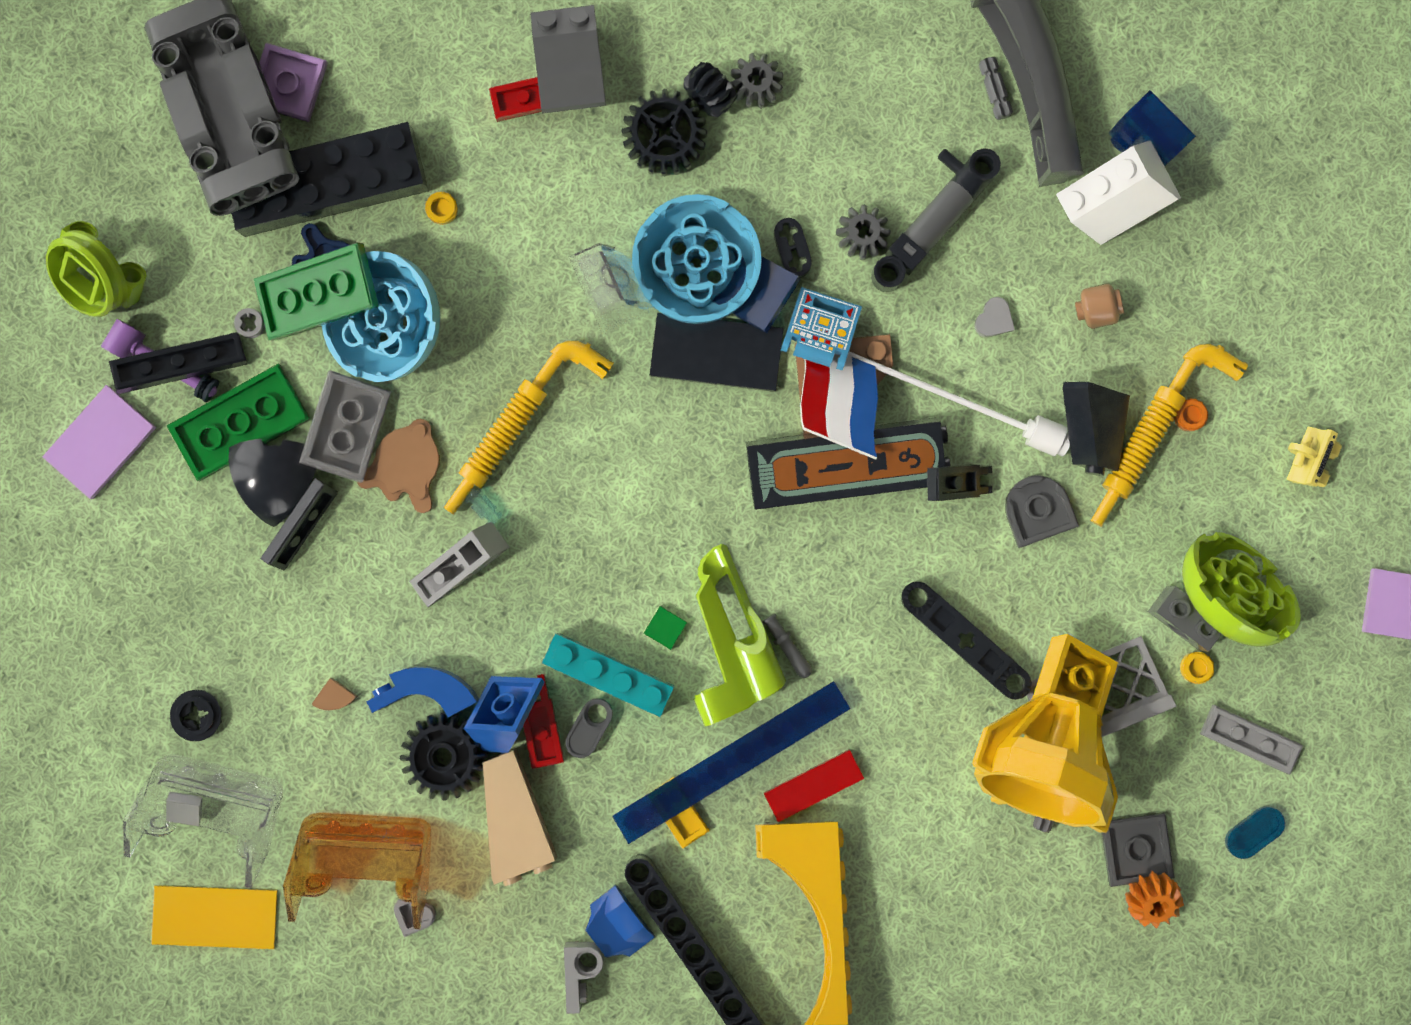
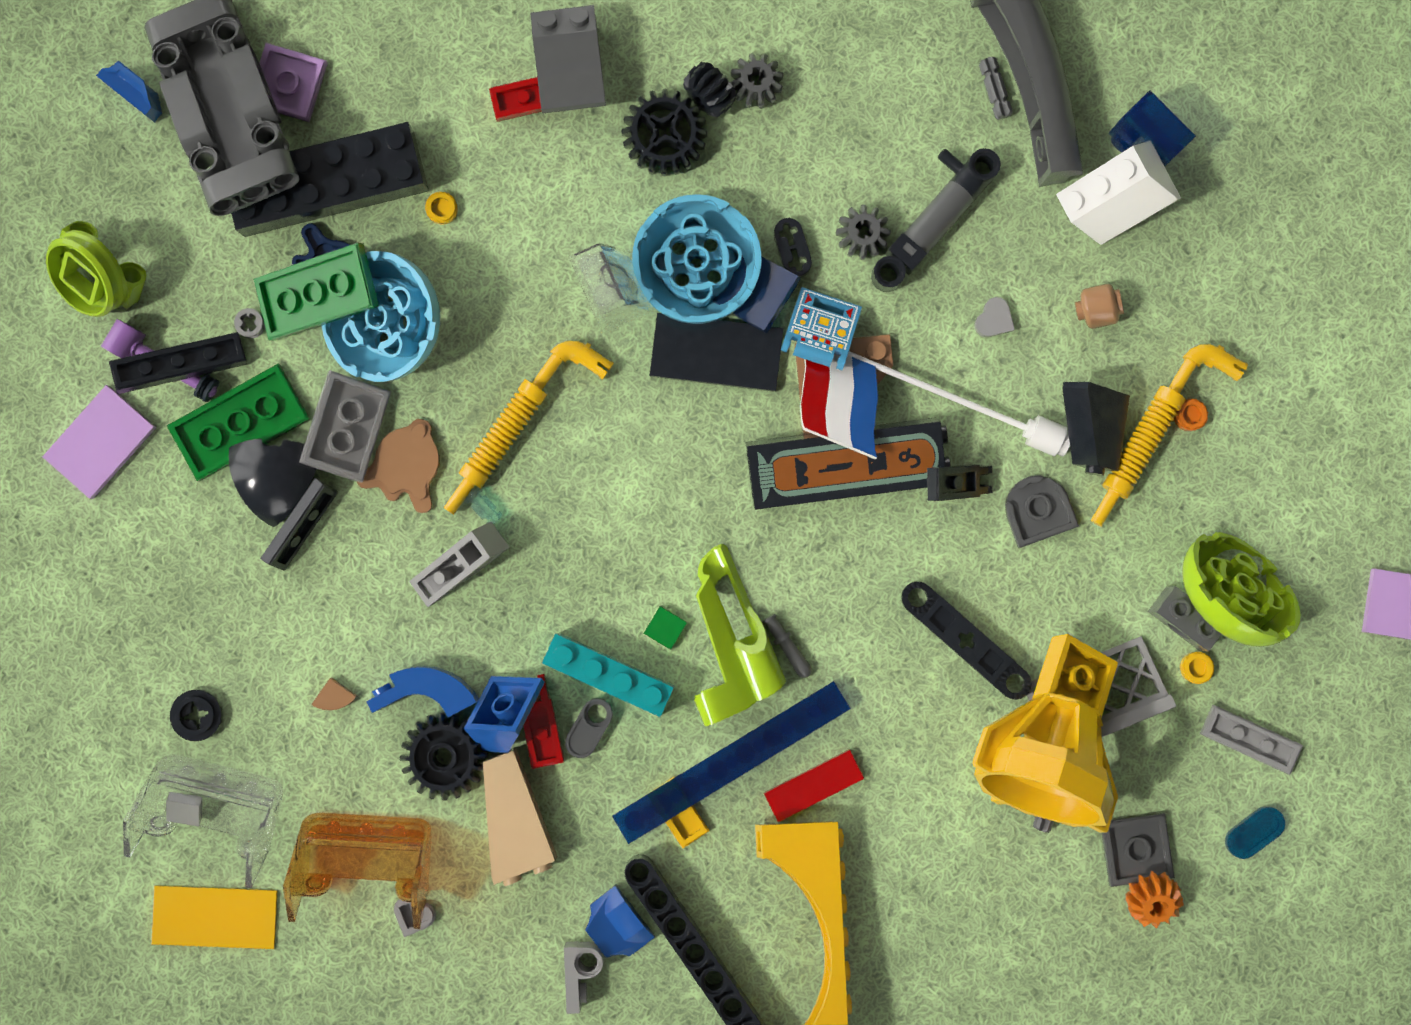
(132, 89): none -> blue slope
(1312, 456): light yellow hips -> none

